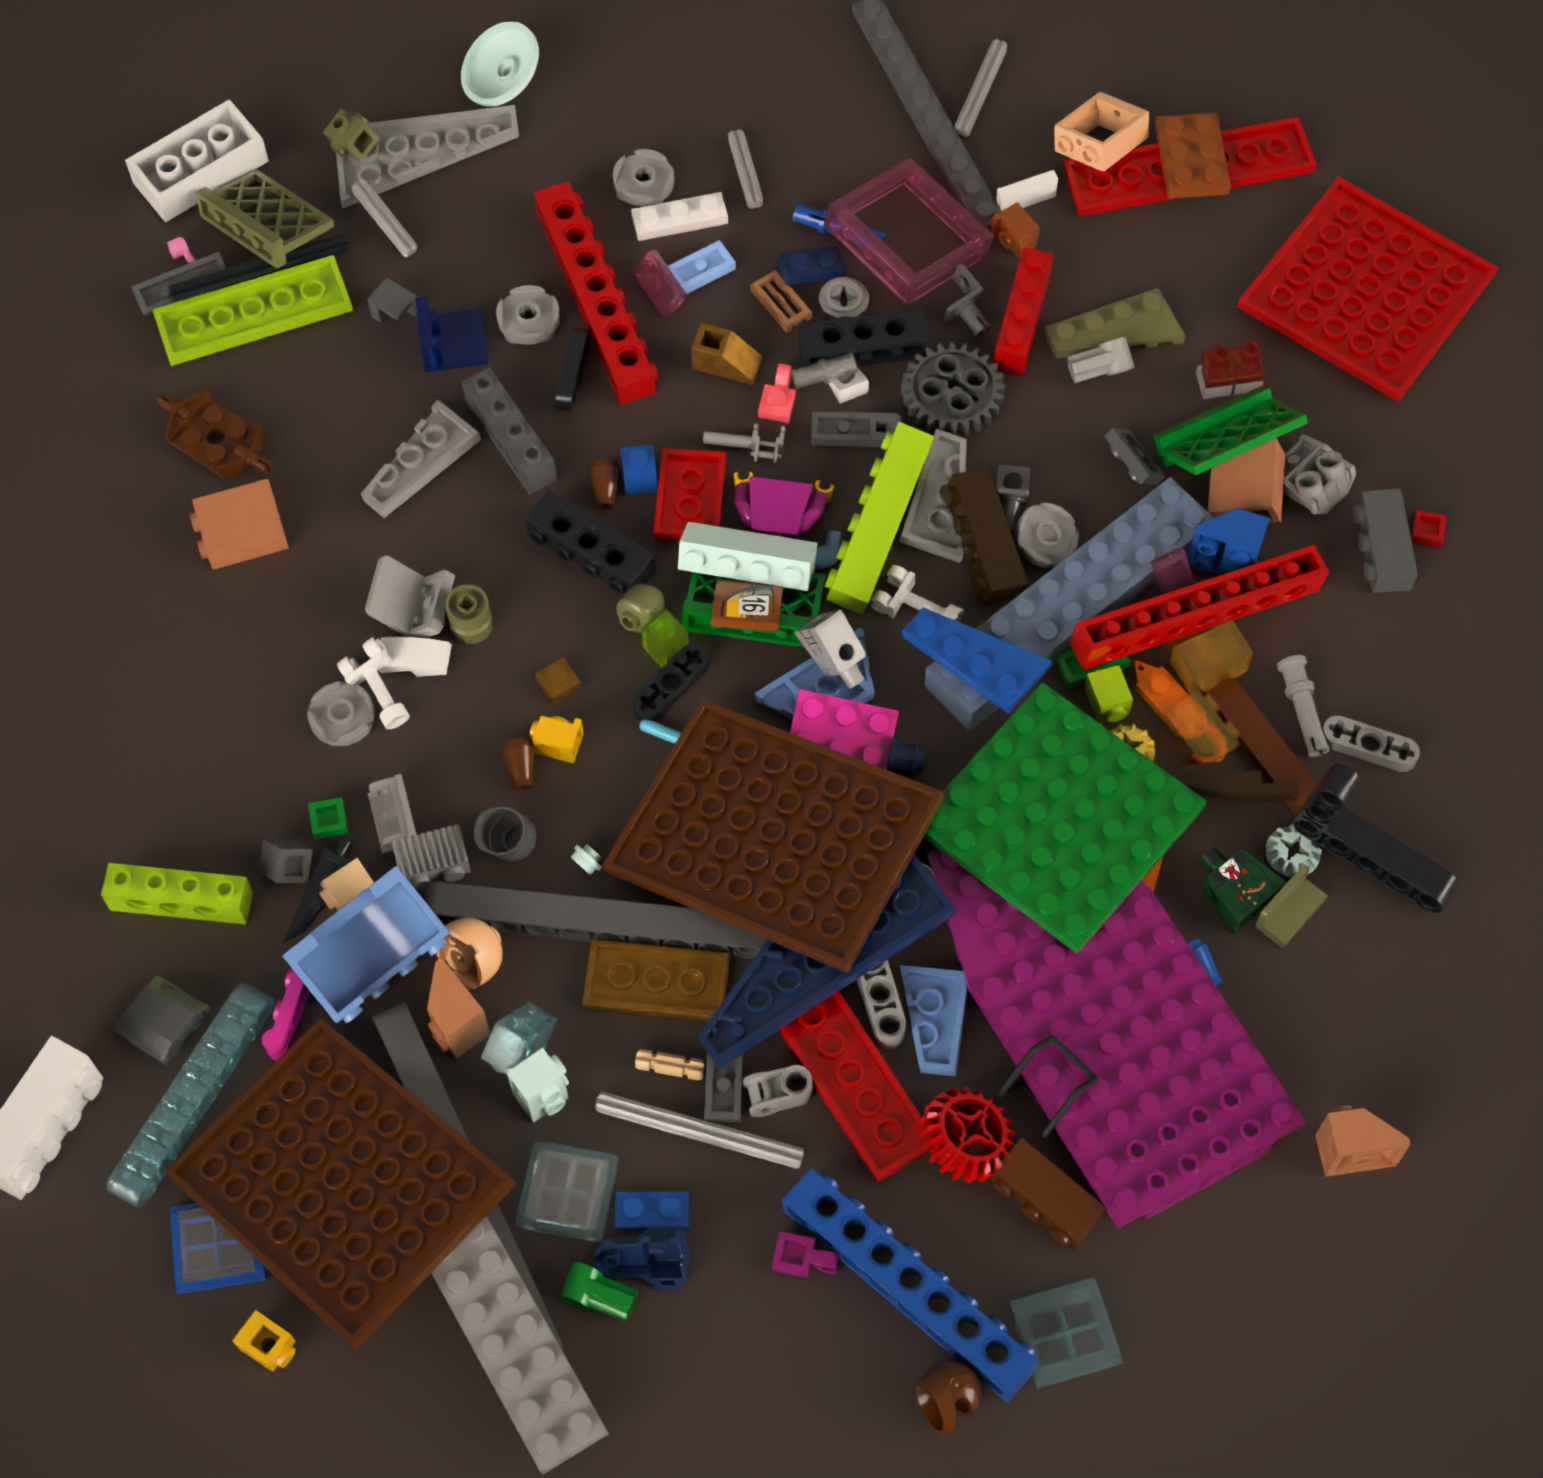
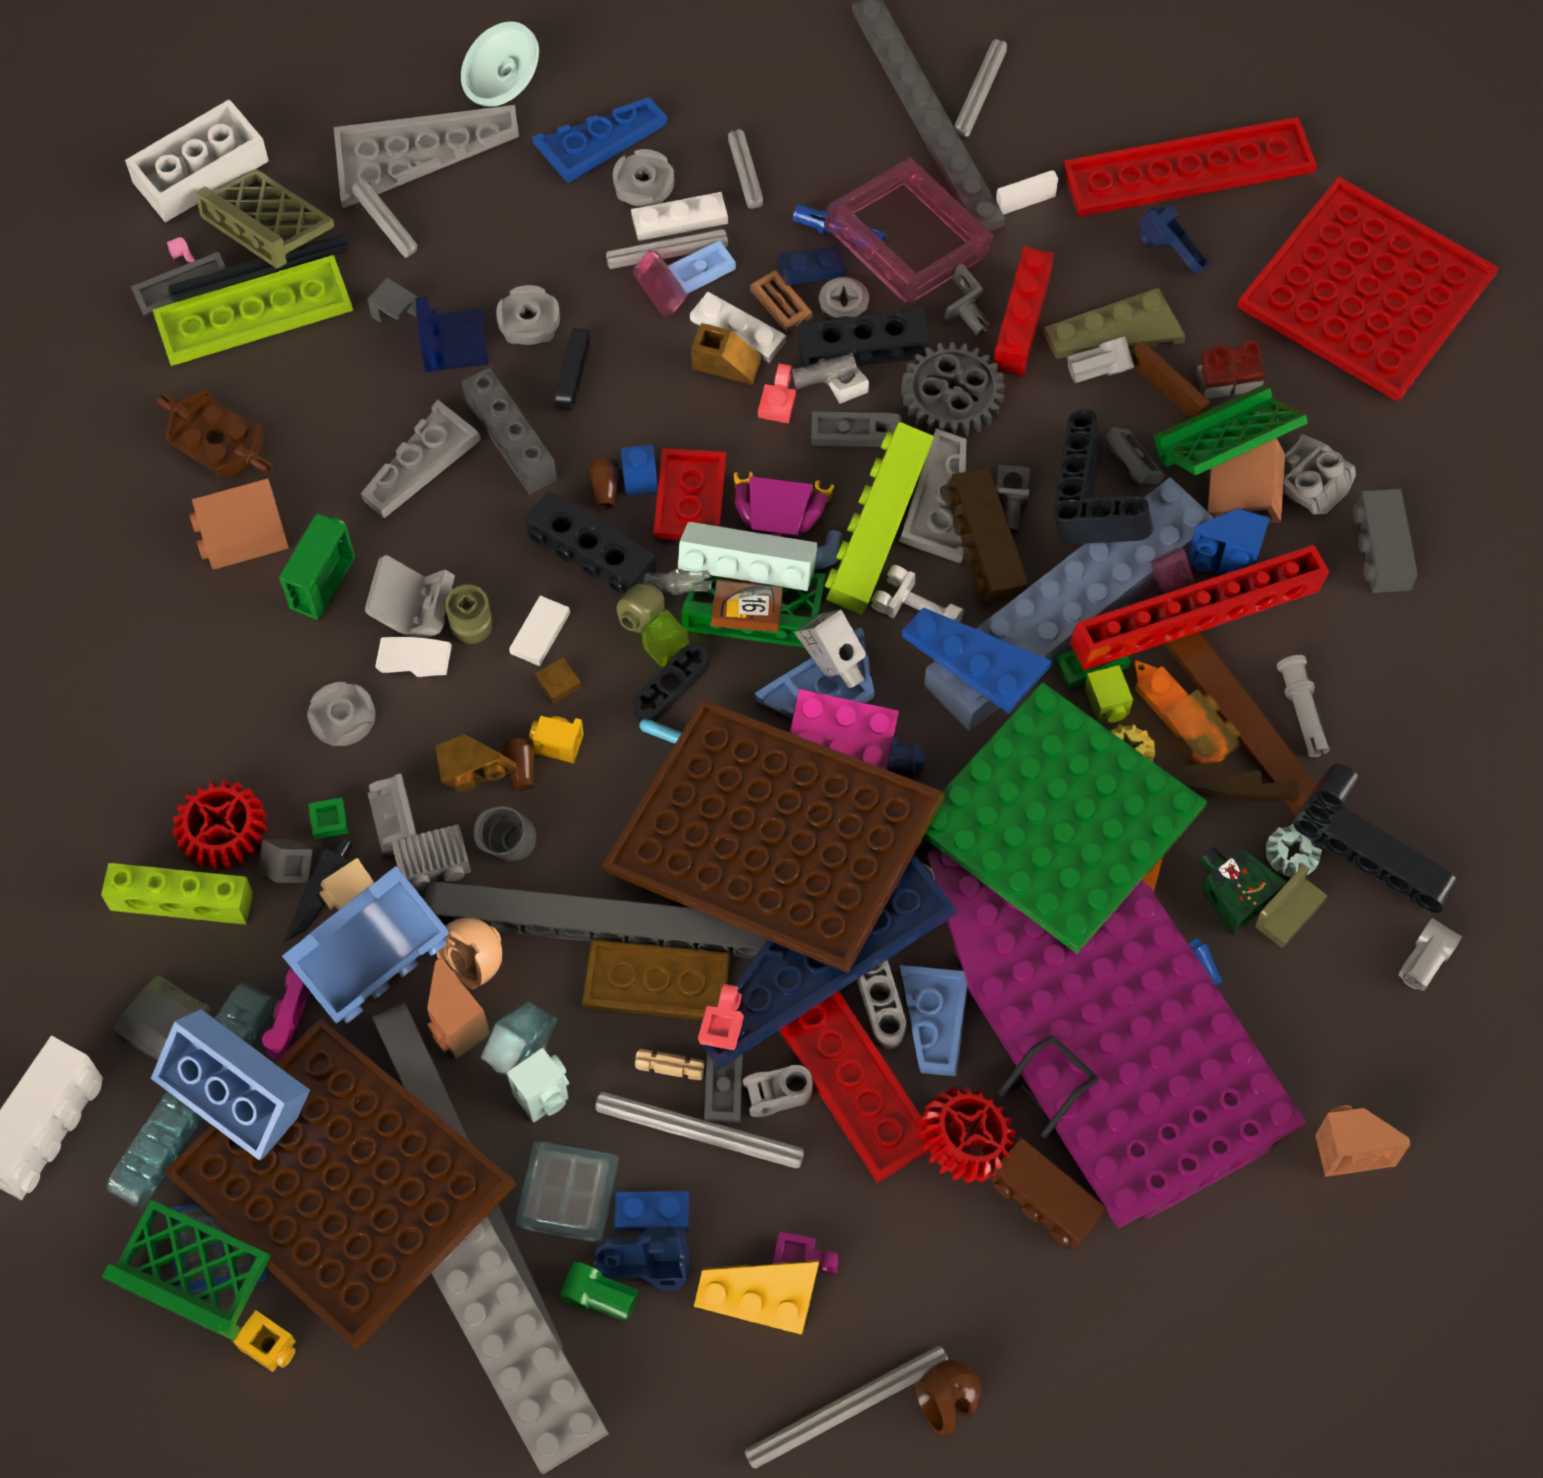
(182, 1301): none -> green fence
(229, 1083): none -> medium blue slope
(232, 804): none -> red gear
(317, 566): none -> green window
(351, 135): olive brick -> none
(392, 714): white bar -> none
(469, 763): none -> pearl gold slope
(539, 630): none -> white tile
(587, 858): light aqua plate -> none
(589, 144): none -> blue wing
(628, 382): red brick -> none
(666, 248): none -> light grey axle
(679, 581): none -> clear pin
(723, 1023): none -> coral plate
(746, 441): light grey piece -> none
(757, 334): none -> white plate
(761, 1294): none -> yellow wing
(843, 1408): none -> light grey axle
(1001, 1377): blue brick -> none
(1015, 229): dark orange brick -> none
(1046, 535): light grey tile -> none
(1067, 1332): clear light blue piece -> none
(1075, 511): none -> black beam
(1101, 110): light nougat window -> none
(1164, 231): none -> dark blue piece
(1169, 381): none -> reddish brown tile
(1192, 155): dark orange plate -> none
(1211, 657): clear yellow brick -> none
(1383, 737): light grey beam -> none
(1428, 528): red tile -> none
(1432, 949): none -> light grey piece

